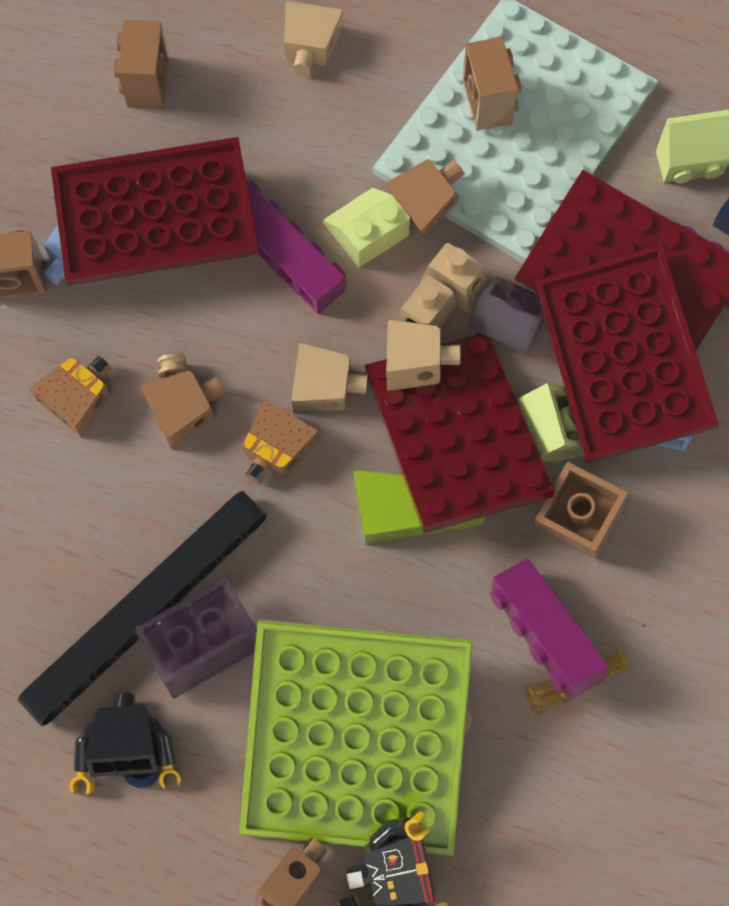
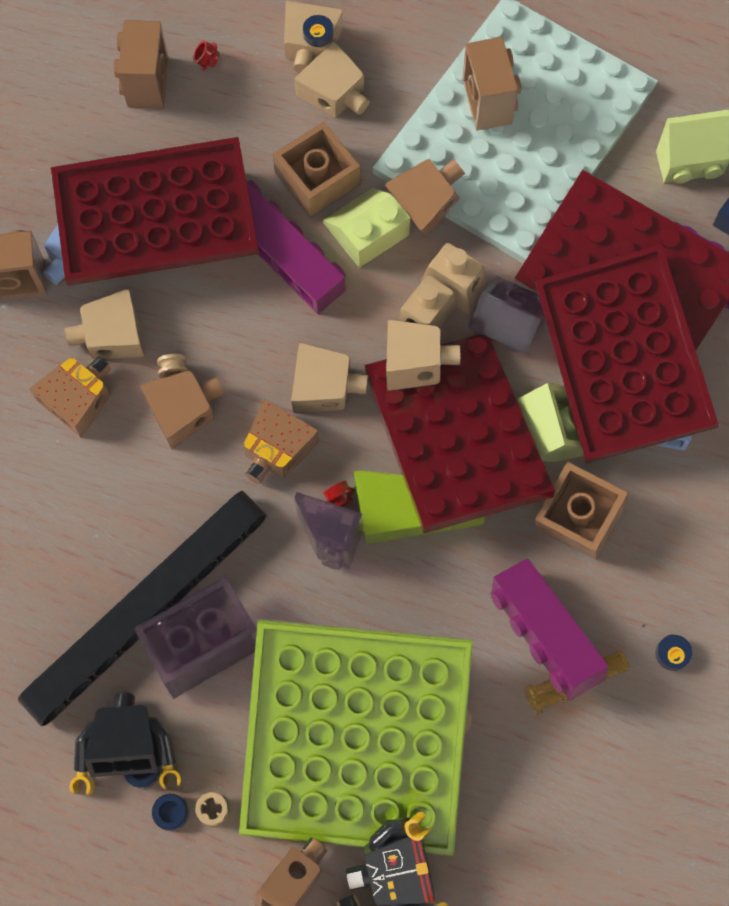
(108, 328): none -> tan torso
(170, 812): none -> dark blue tile
(205, 818): none -> tan bush
(206, 55): none -> red plate
(317, 169): none -> medium nougat brick
(318, 30): none -> dark blue tile
(330, 530): none -> clear purple slope
(332, 83): none -> tan torso
(339, 494): none -> red plate
(673, 652): none -> dark blue tile

